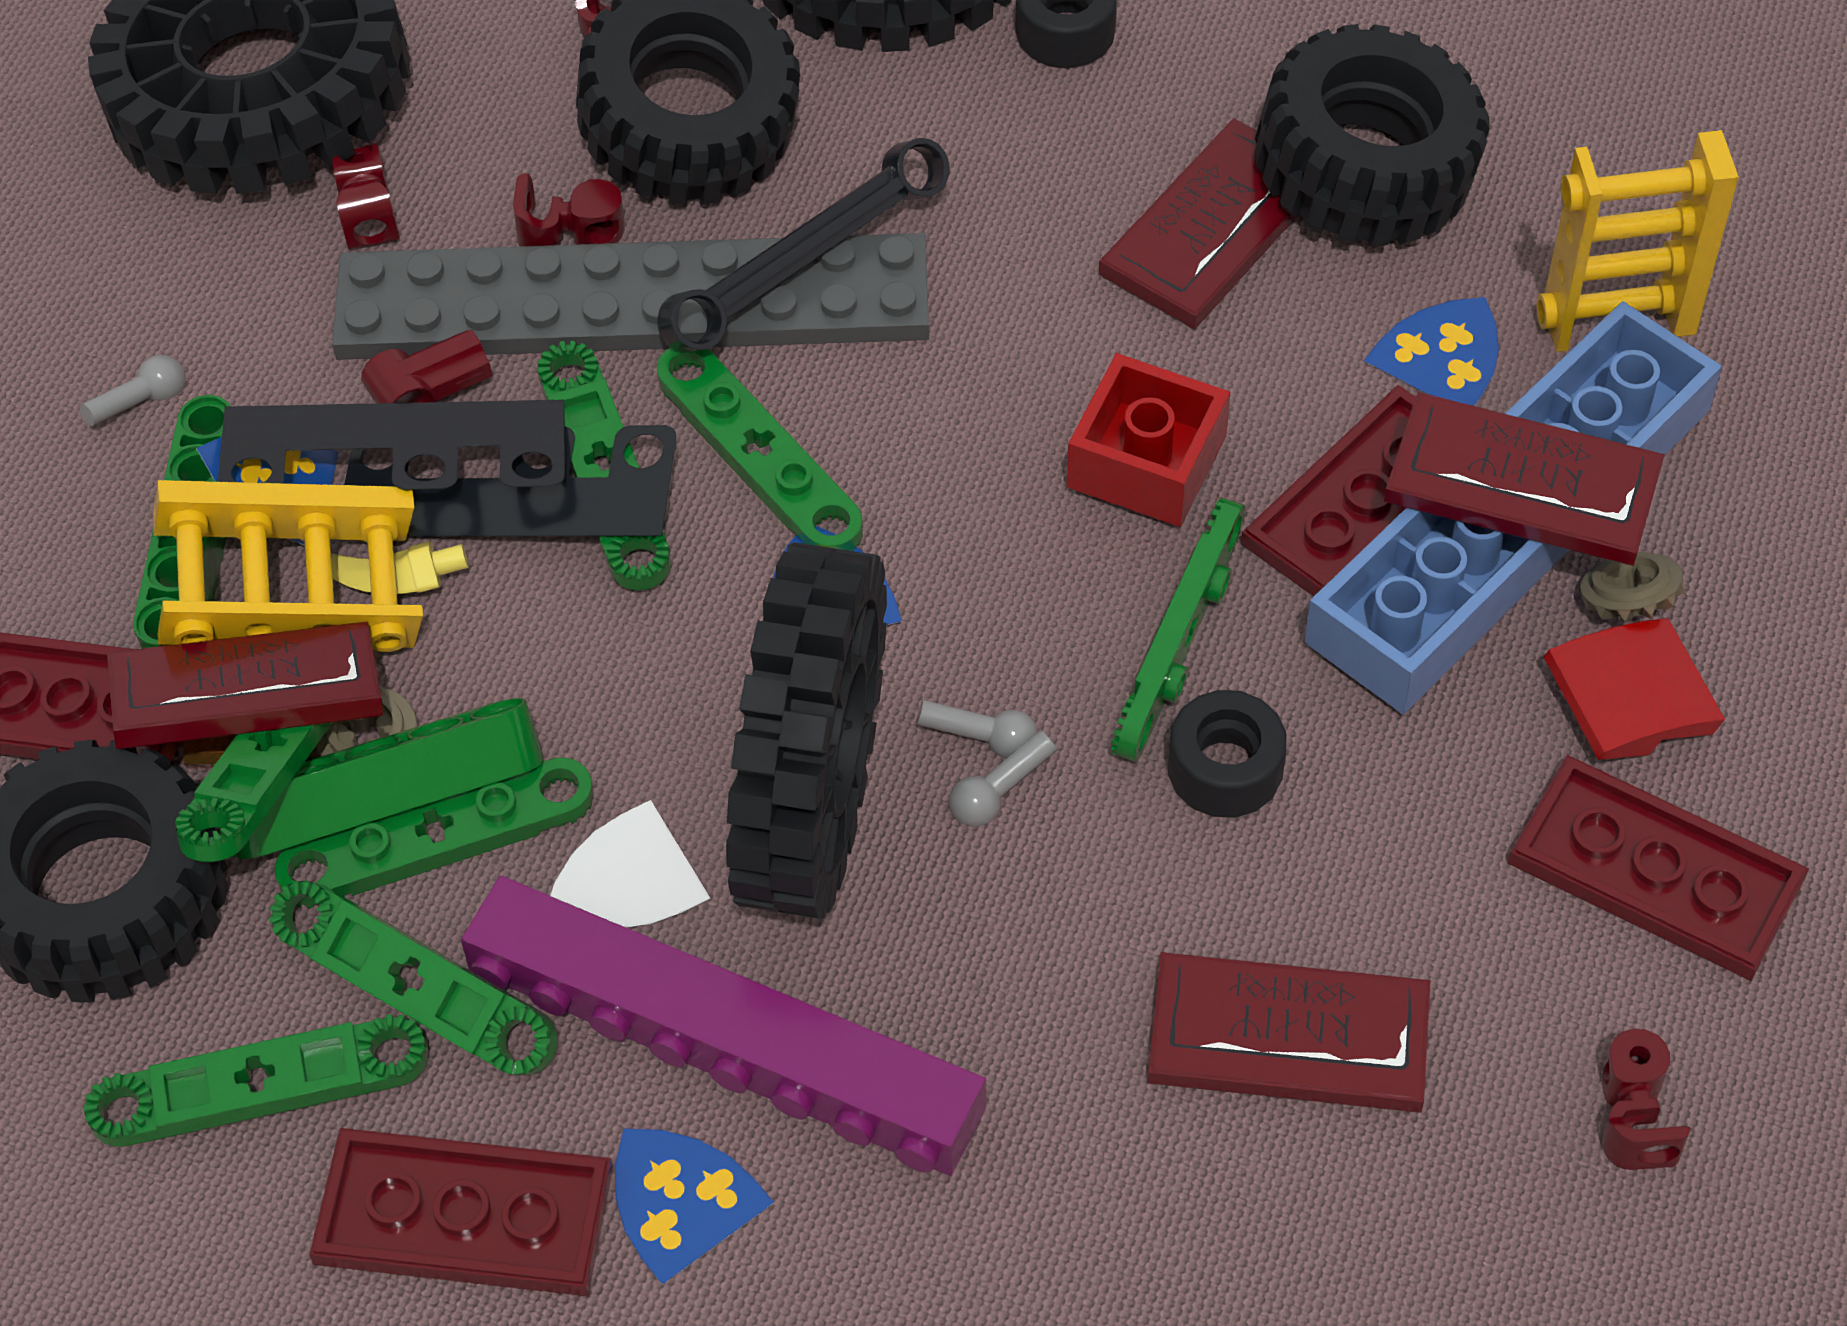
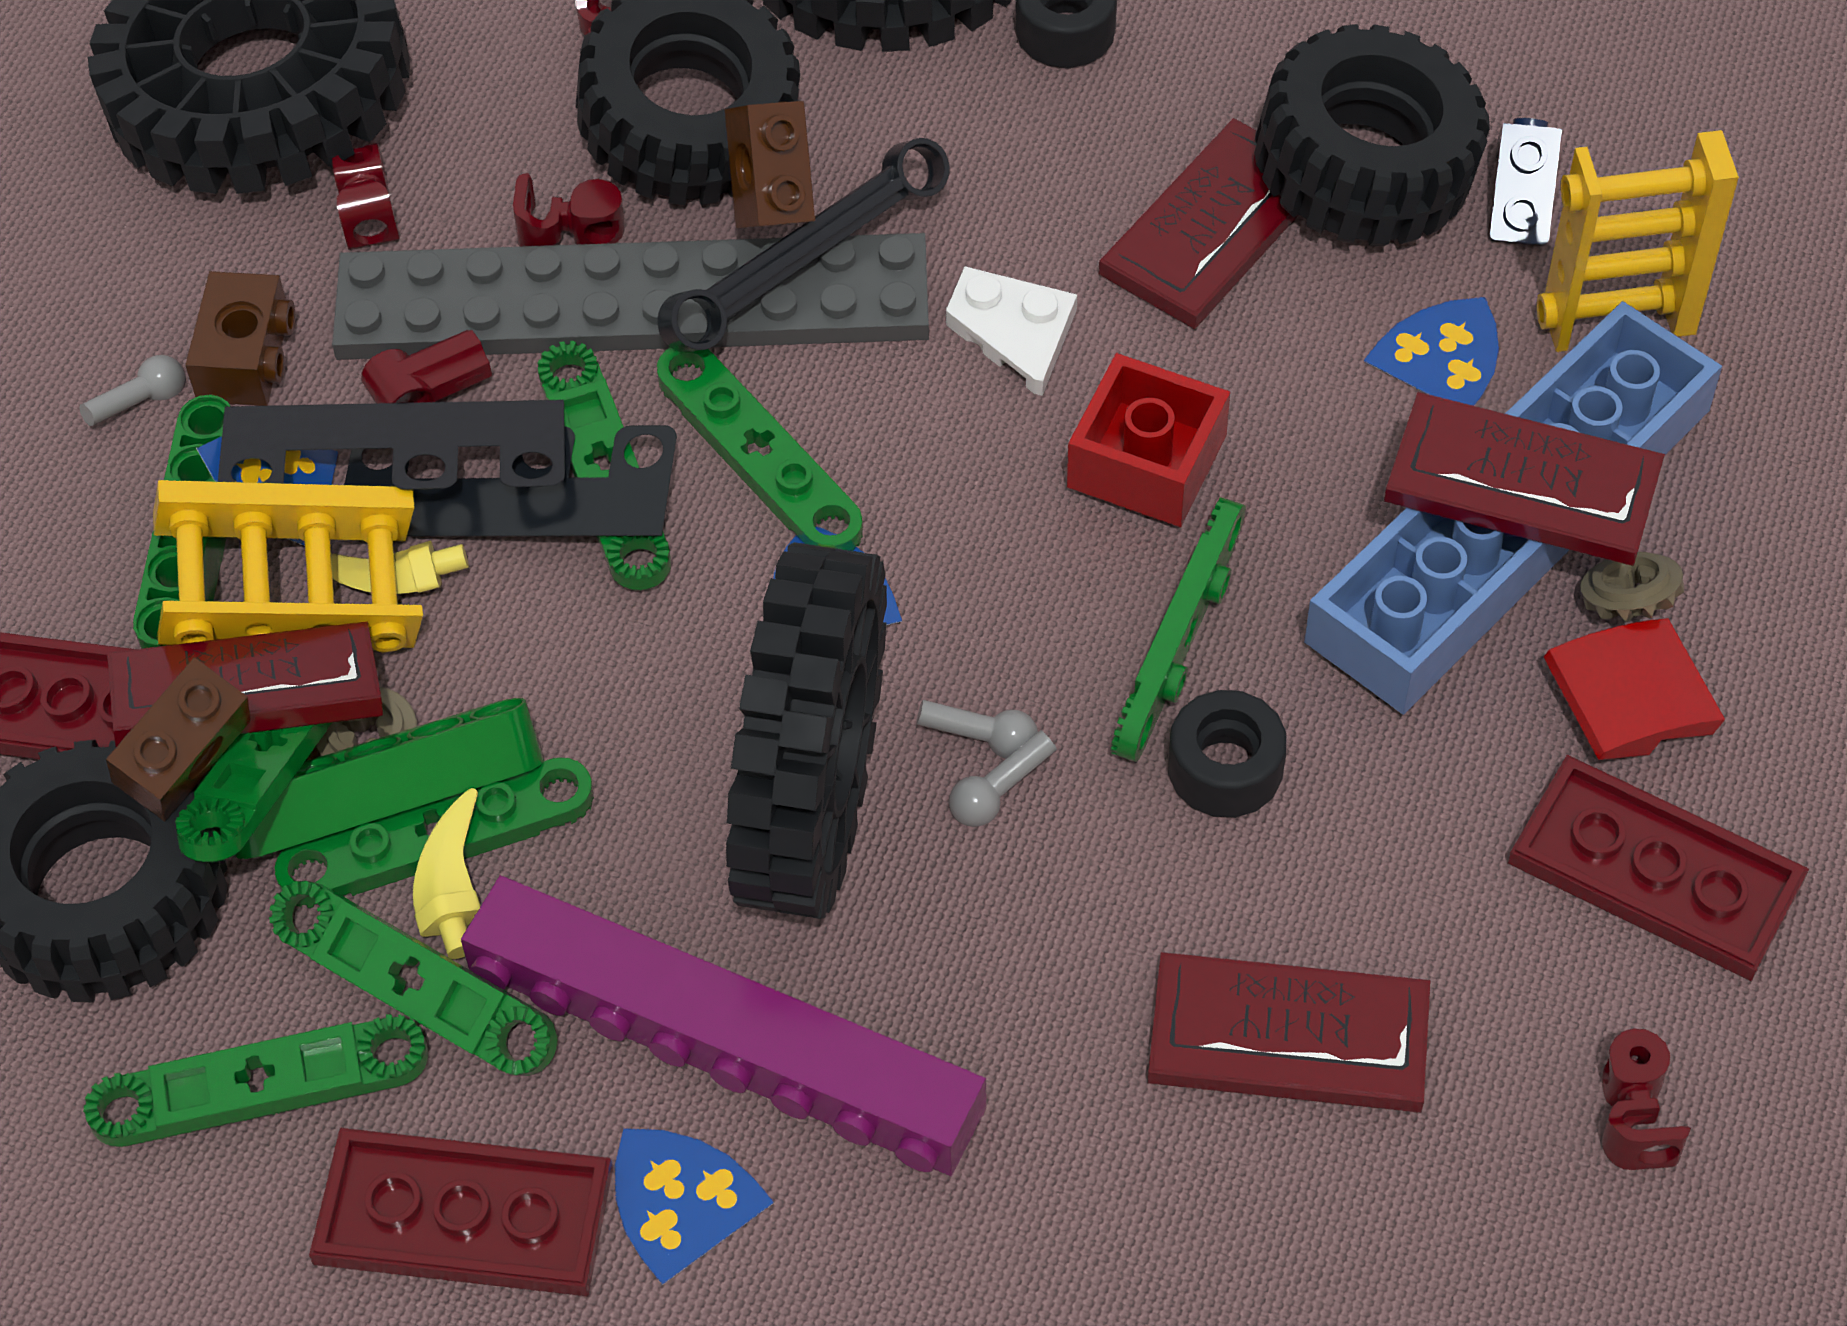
(179, 739): none -> reddish brown brick
(240, 337): none -> reddish brown brick
(441, 885): none -> light yellow bar
(630, 872): white sticker -> none
(769, 164): none -> reddish brown brick
(1012, 322): none -> white wing
(1336, 502): dark red tile -> none
(1525, 182): none -> bracket

